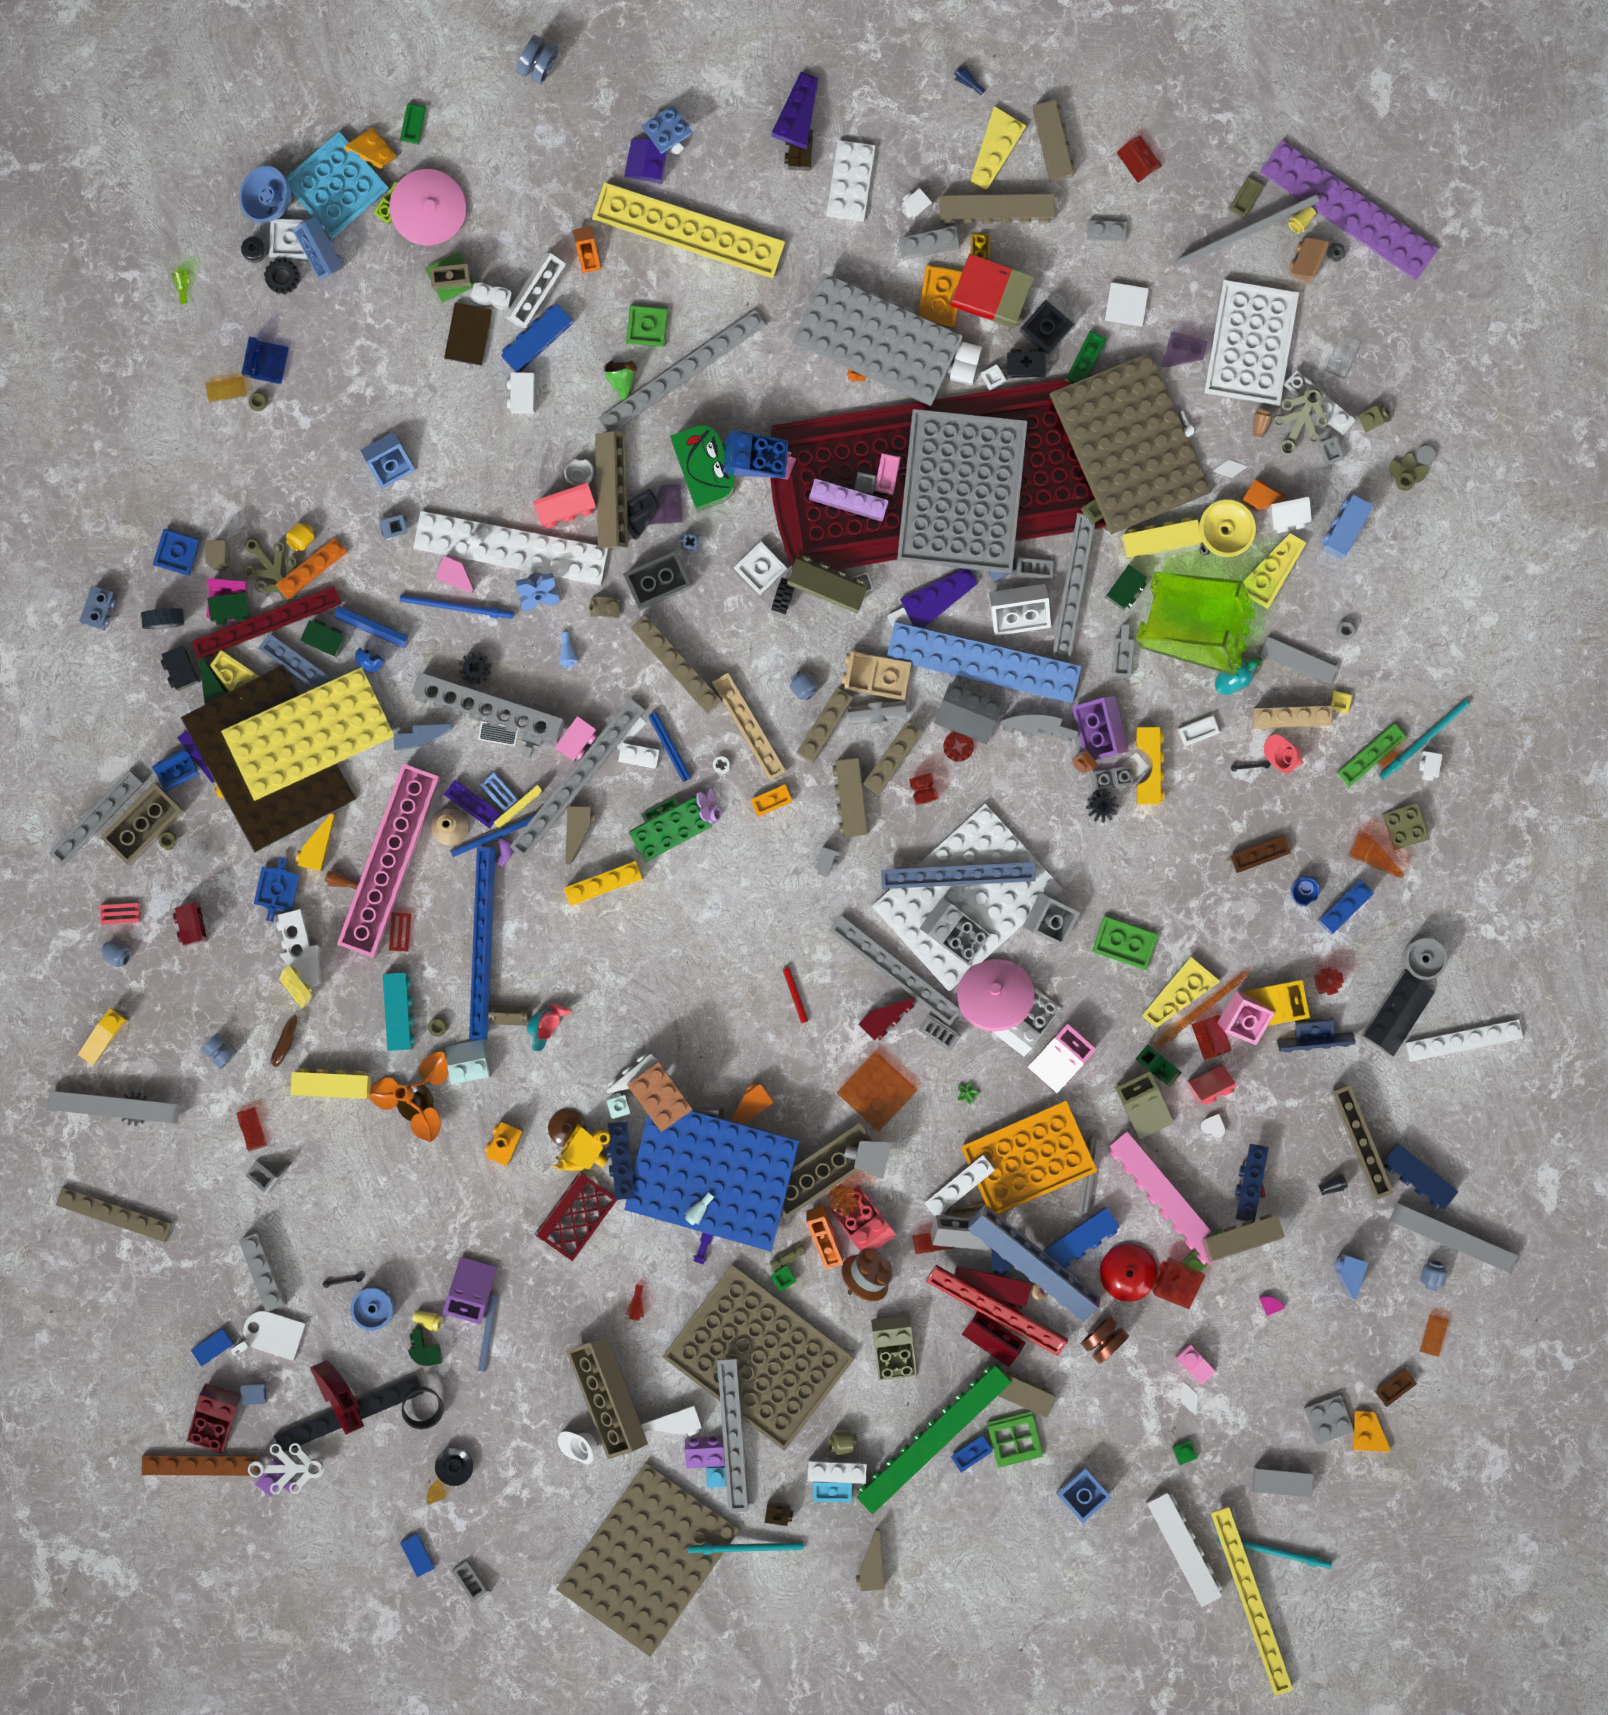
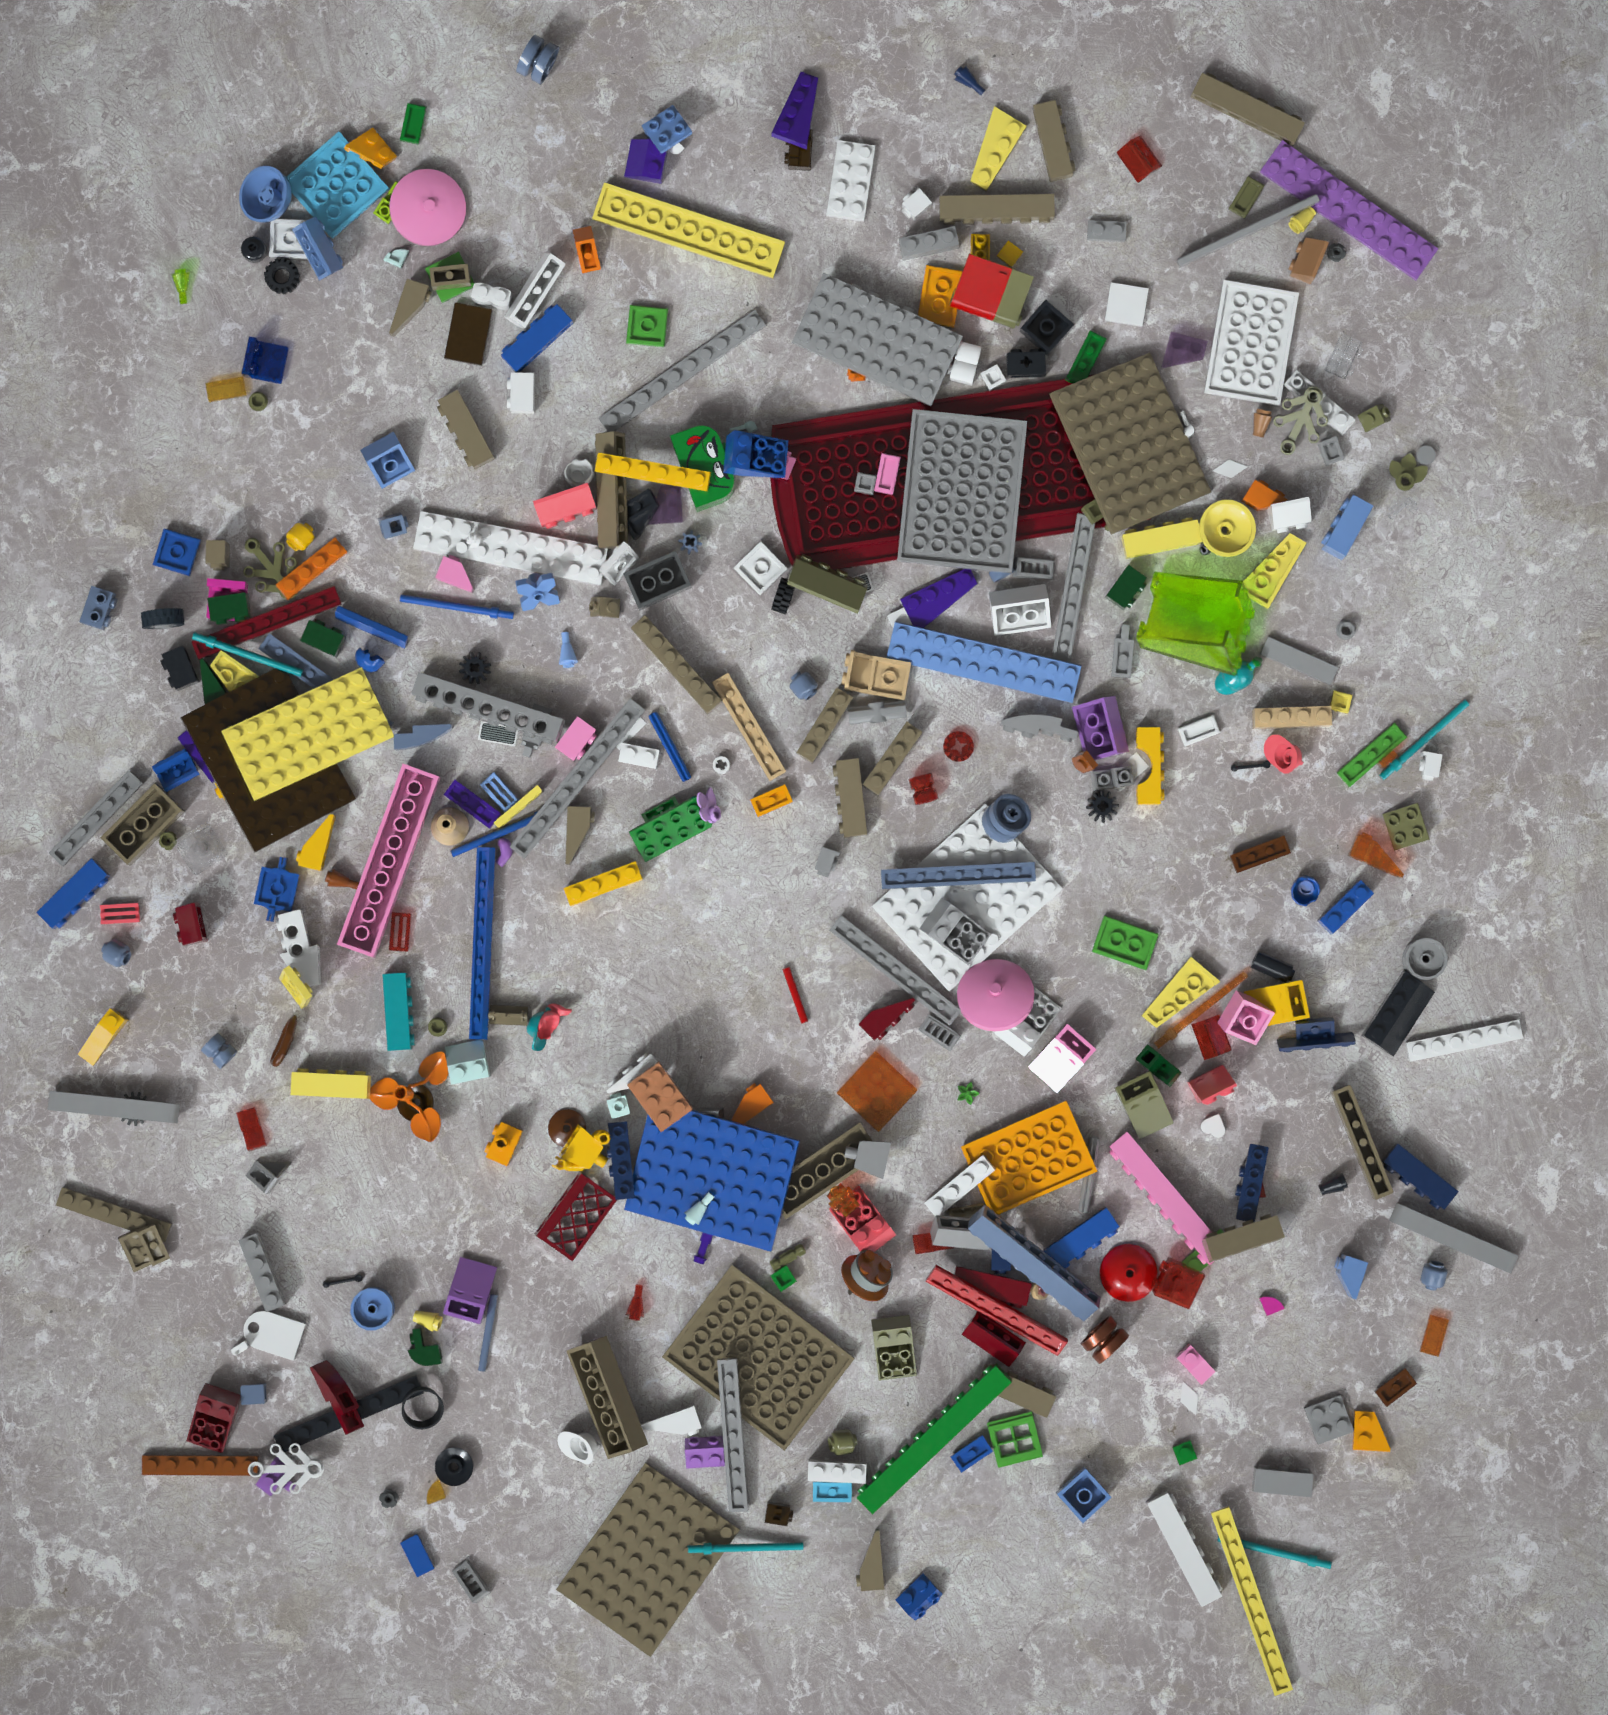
(73, 894): none -> blue brick
(143, 1247): none -> dark tan slope
(212, 642): none -> teal bar
(212, 1347): blue tile -> none
(388, 1493): none -> dark grey plate
(397, 257): none -> light aqua tile
(410, 304): none -> dark tan slope
(465, 429): none -> dark tan brick
(618, 563): none -> white plate
(620, 376): bright green hat -> none
(652, 472): none -> yellow plate
(716, 1477): medium azure plate -> none
(750, 426): none -> light aqua hand
(824, 1236): orange slope -> none
(848, 500): lavender brick -> none
(919, 1597): none -> blue bracket
(968, 713): dark grey slope -> none
(1006, 818): none -> sand blue wheel
(1009, 254): none -> yellow tile
(1051, 919): light grey brick -> none
(1247, 109): none -> dark tan brick
(1272, 966): none -> black brick
(1322, 984): clear red brick -> none

